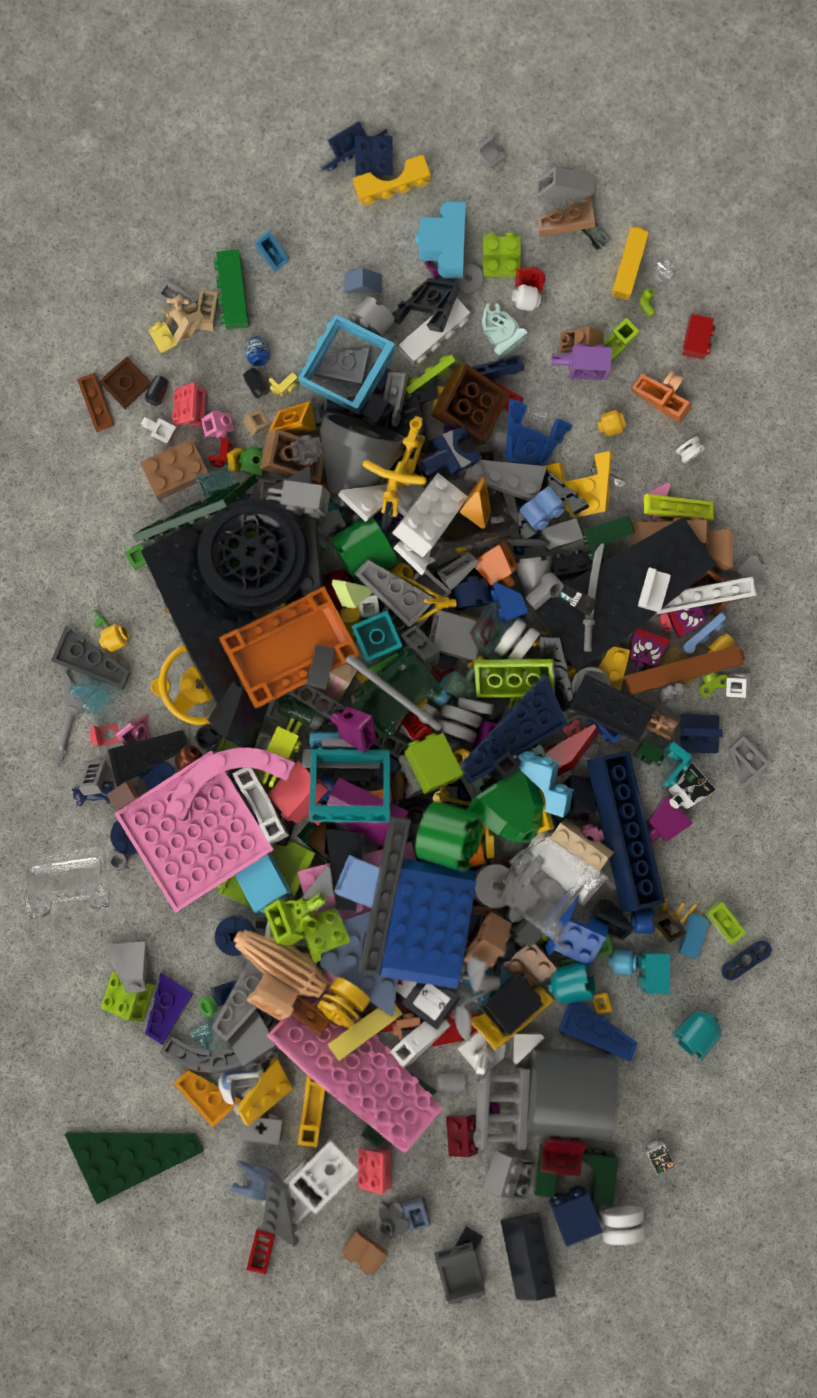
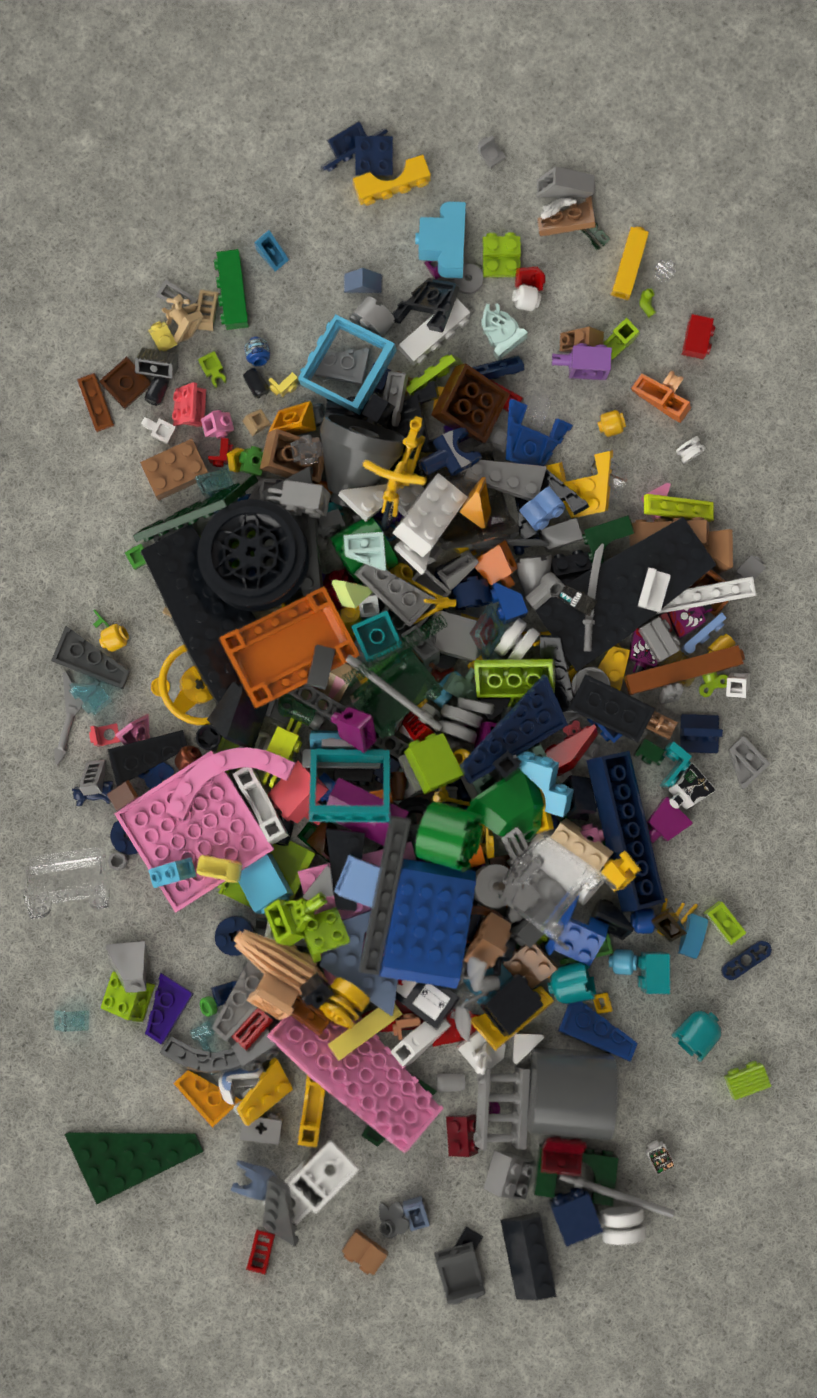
(71, 1020): none -> clear light blue bracket
(156, 363): none -> dark grey brick
(172, 872): none -> medium azure bracket
(212, 367): none -> lime plate
(219, 868): none -> light yellow animal
(255, 1029): none -> red tile
(316, 991): none -> black brick
(366, 549): none -> light aqua wing
(374, 1170): coral bracket -> none
(385, 655): none -> dark green piece
(511, 835): none -> light grey tile
(555, 206): none -> white piece
(580, 1182): none -> light grey bar
(620, 871): none -> yellow brick
(659, 639): none -> light grey brick
(747, 1080): none -> lime brick

